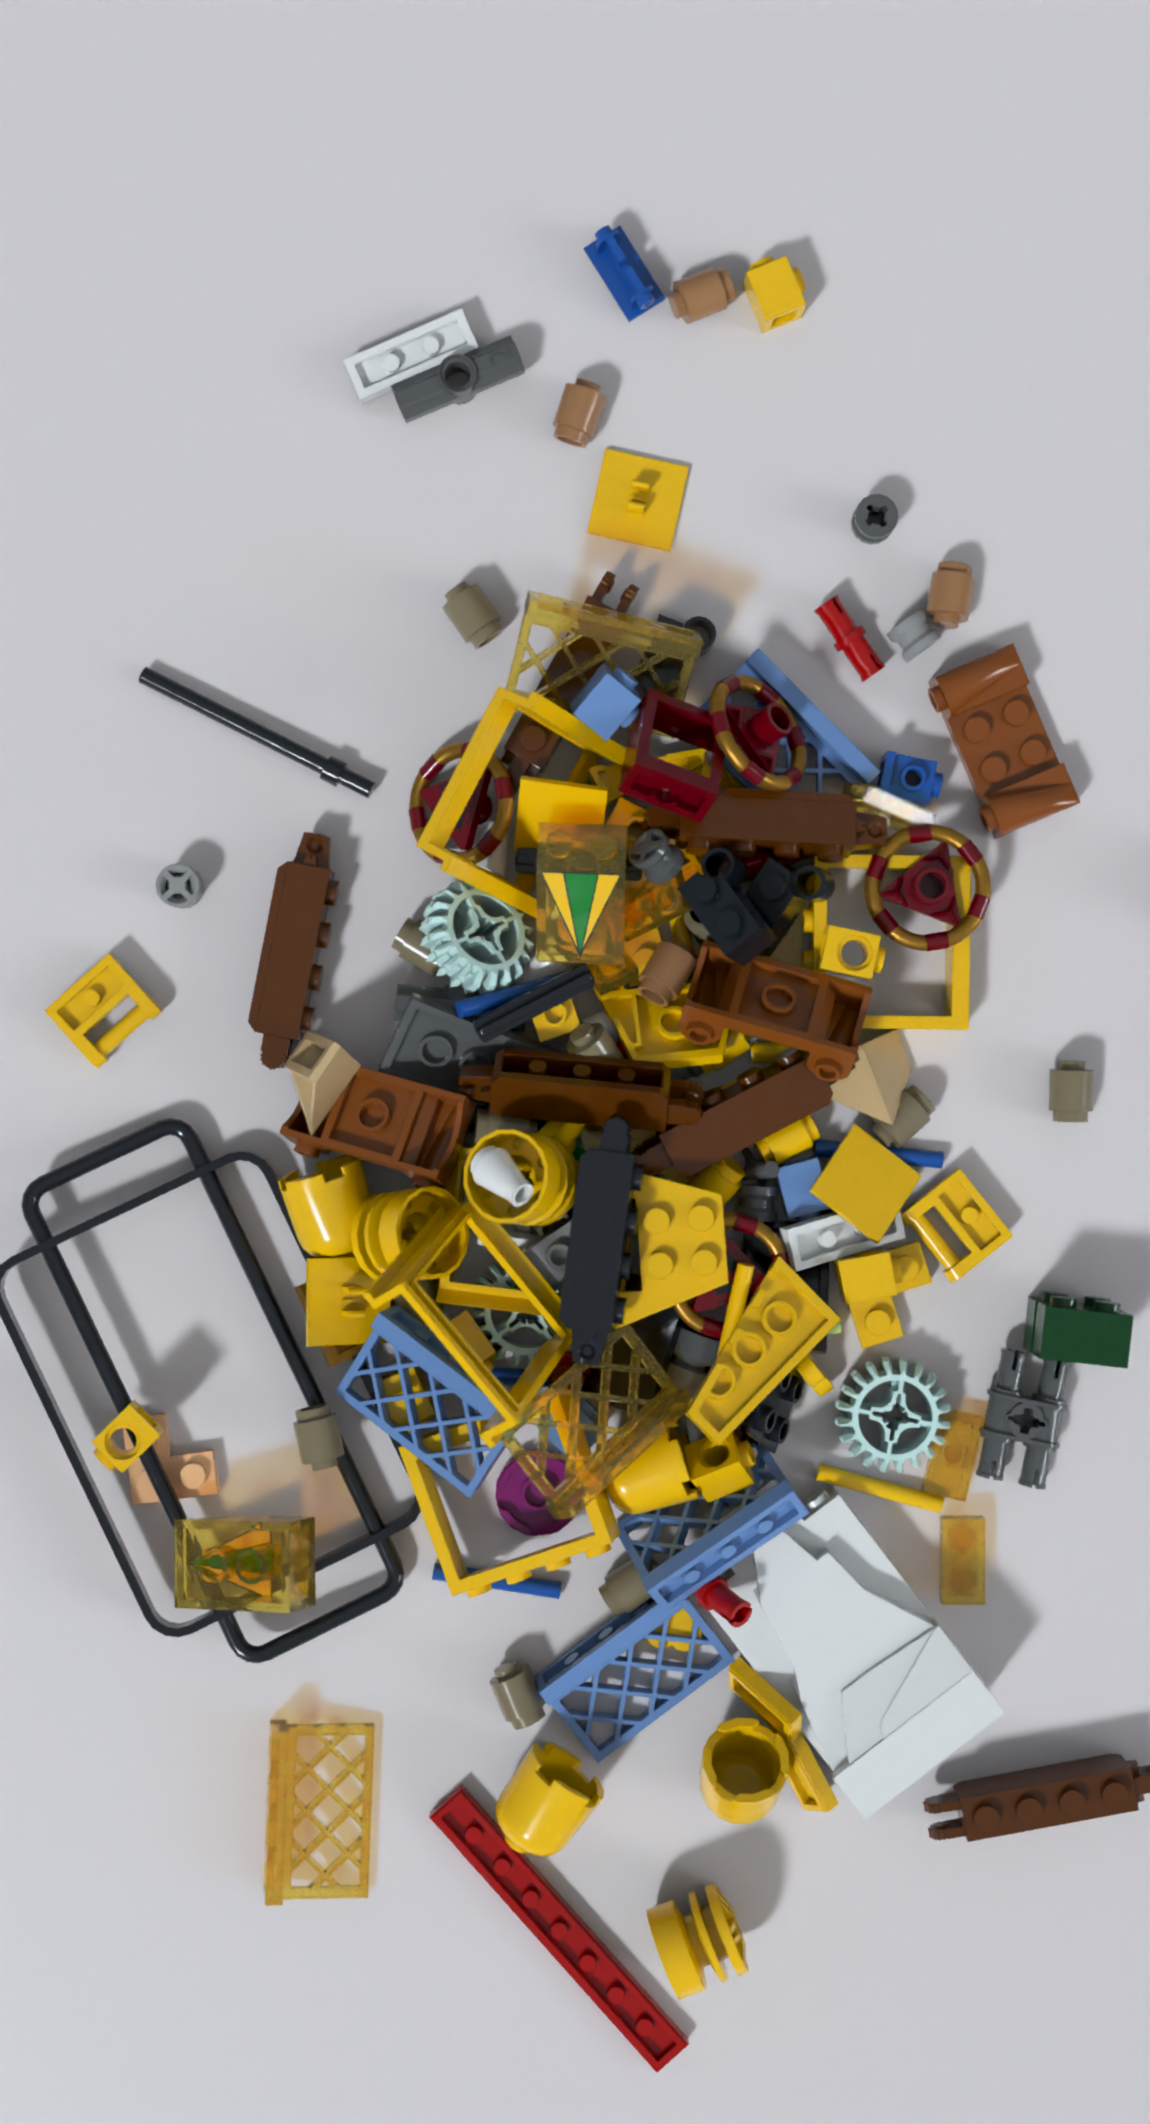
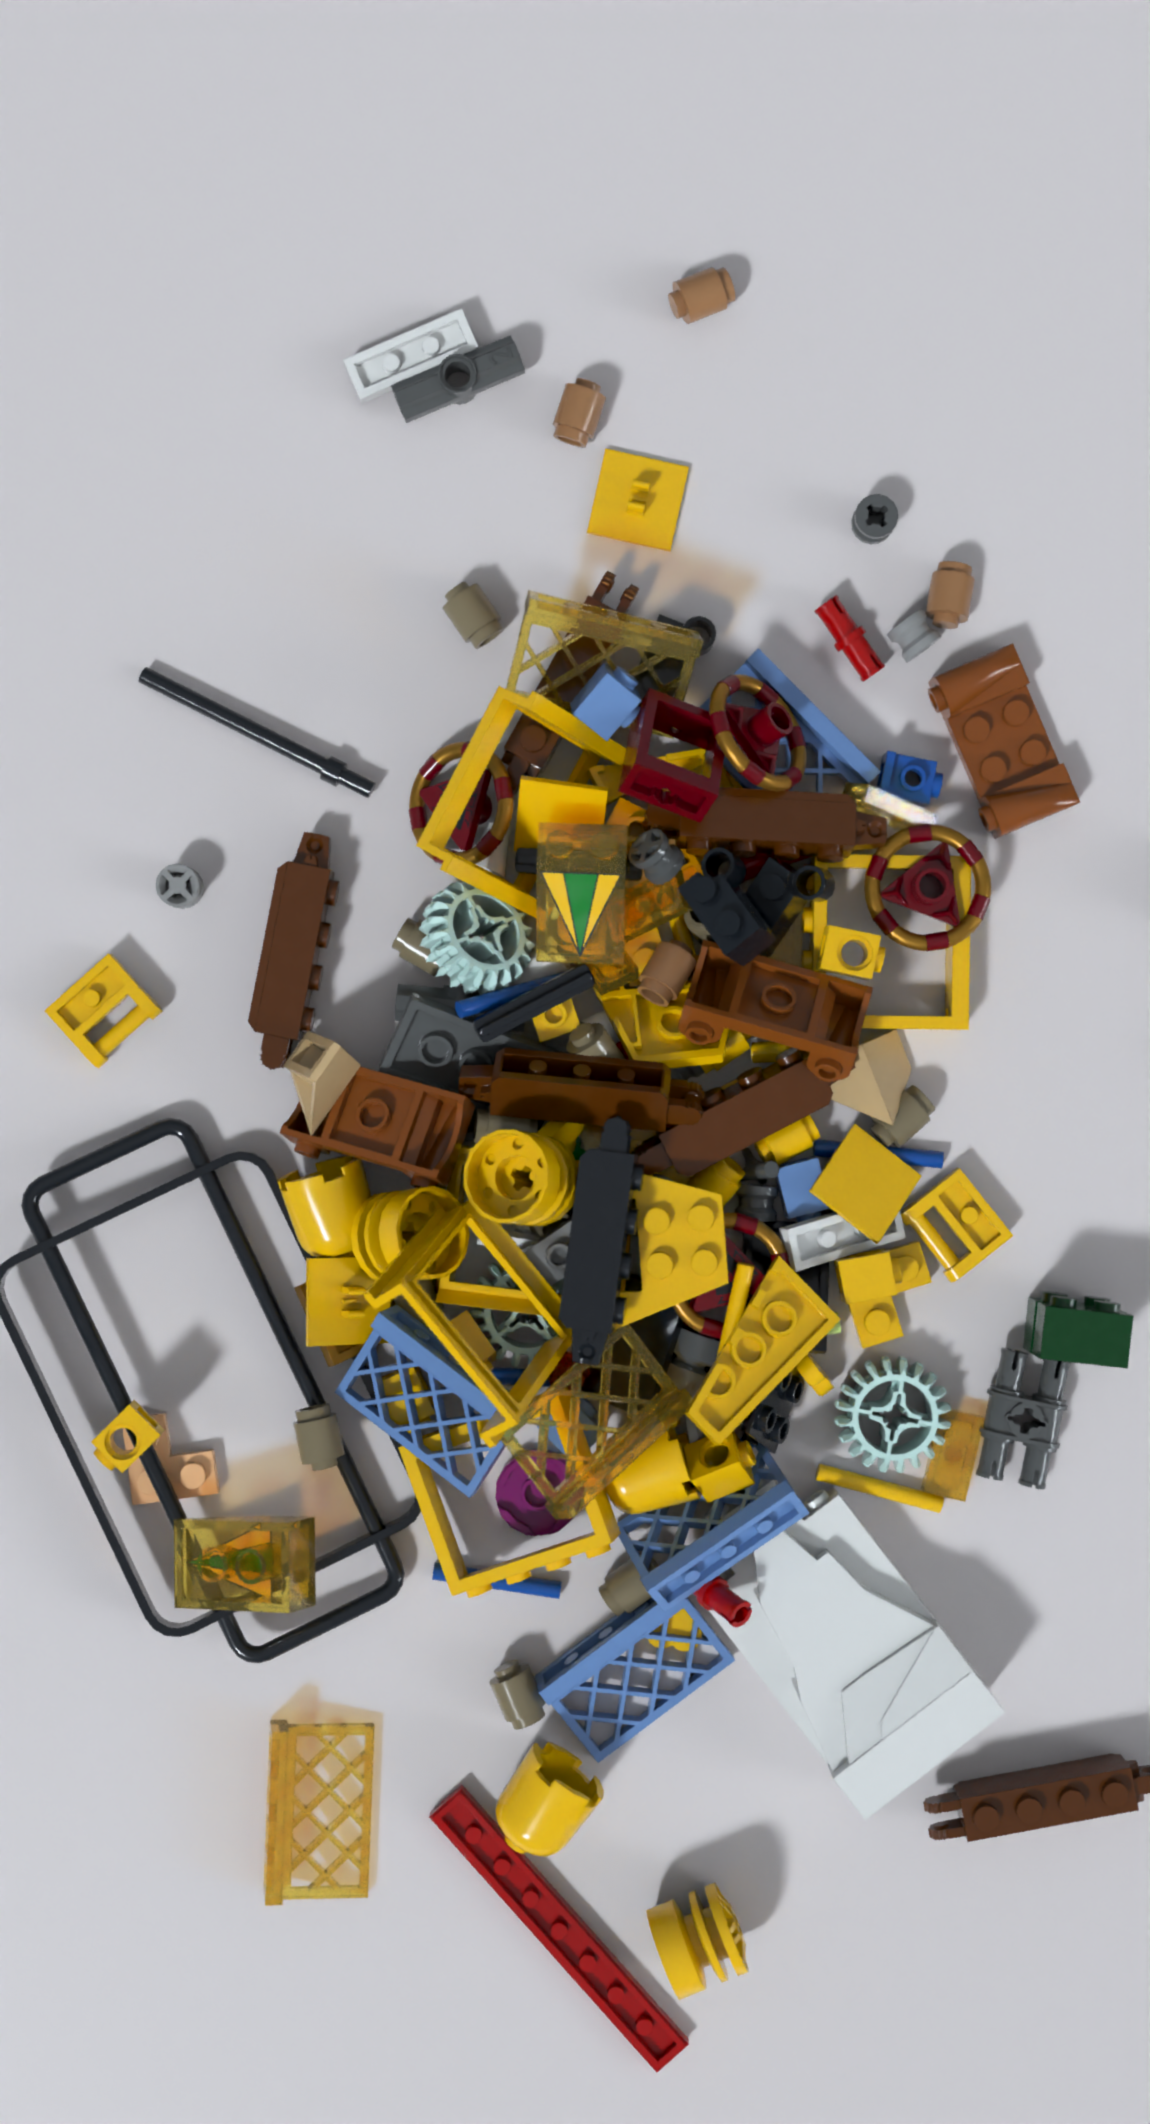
(498, 1173): white cone -> none
(623, 272): blue hinge -> none
(743, 1770): yellow cylinder -> none
(765, 1700): yellow tile -> none
(775, 292): yellow brick -> none
(807, 1778): yellow tile -> none
(962, 1560): clear yellow plate -> none
(1071, 1092): dark tan brick -> none

